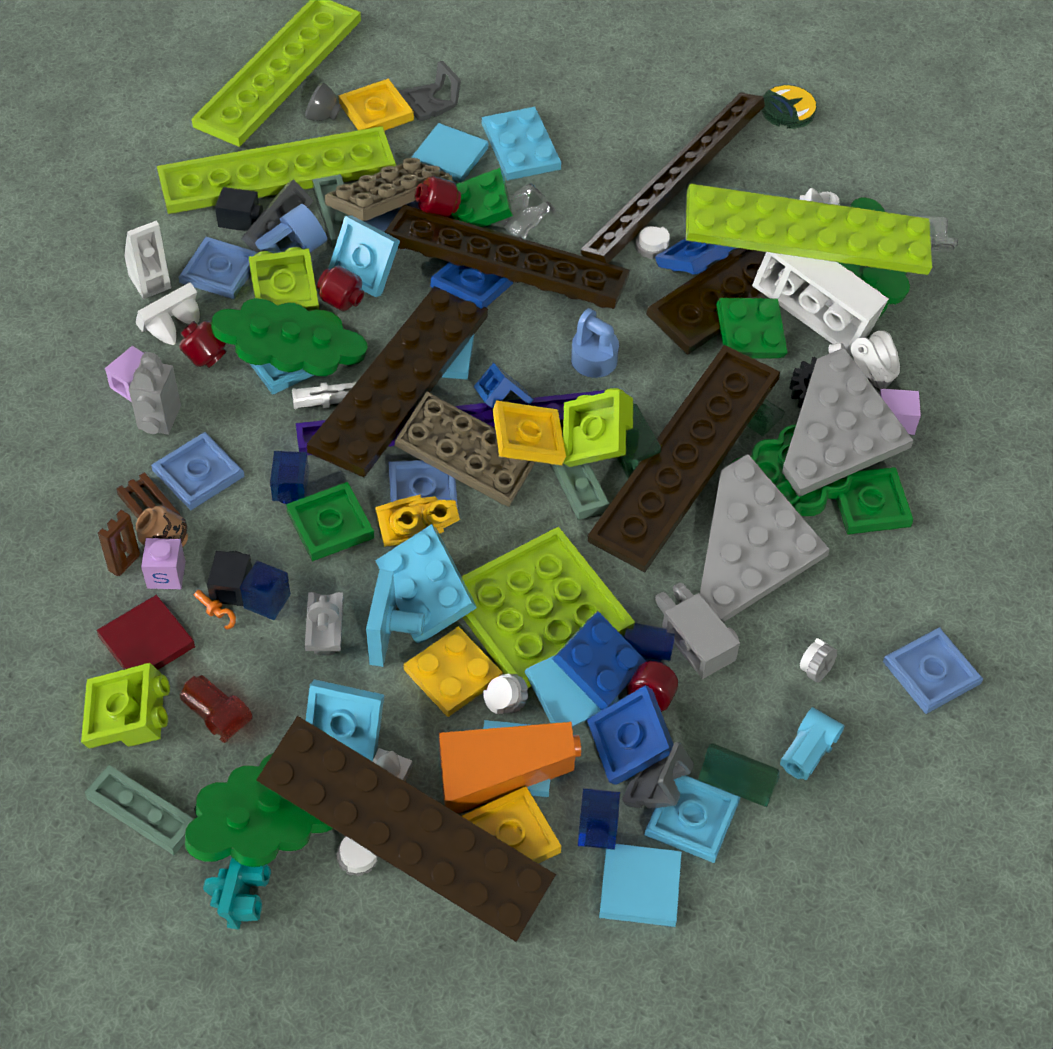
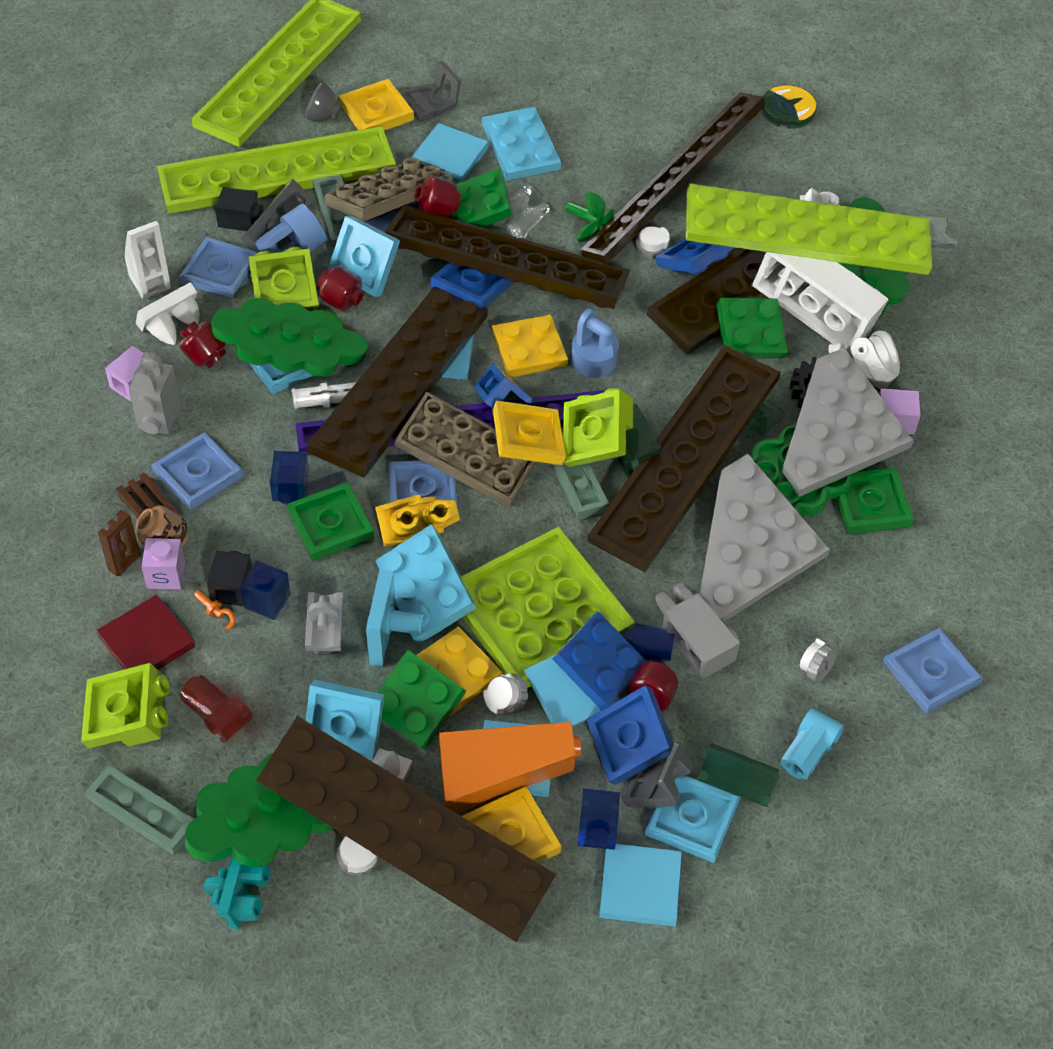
(418, 699): none -> green plate
(529, 345): none -> yellow plate
(593, 213): none -> green plant

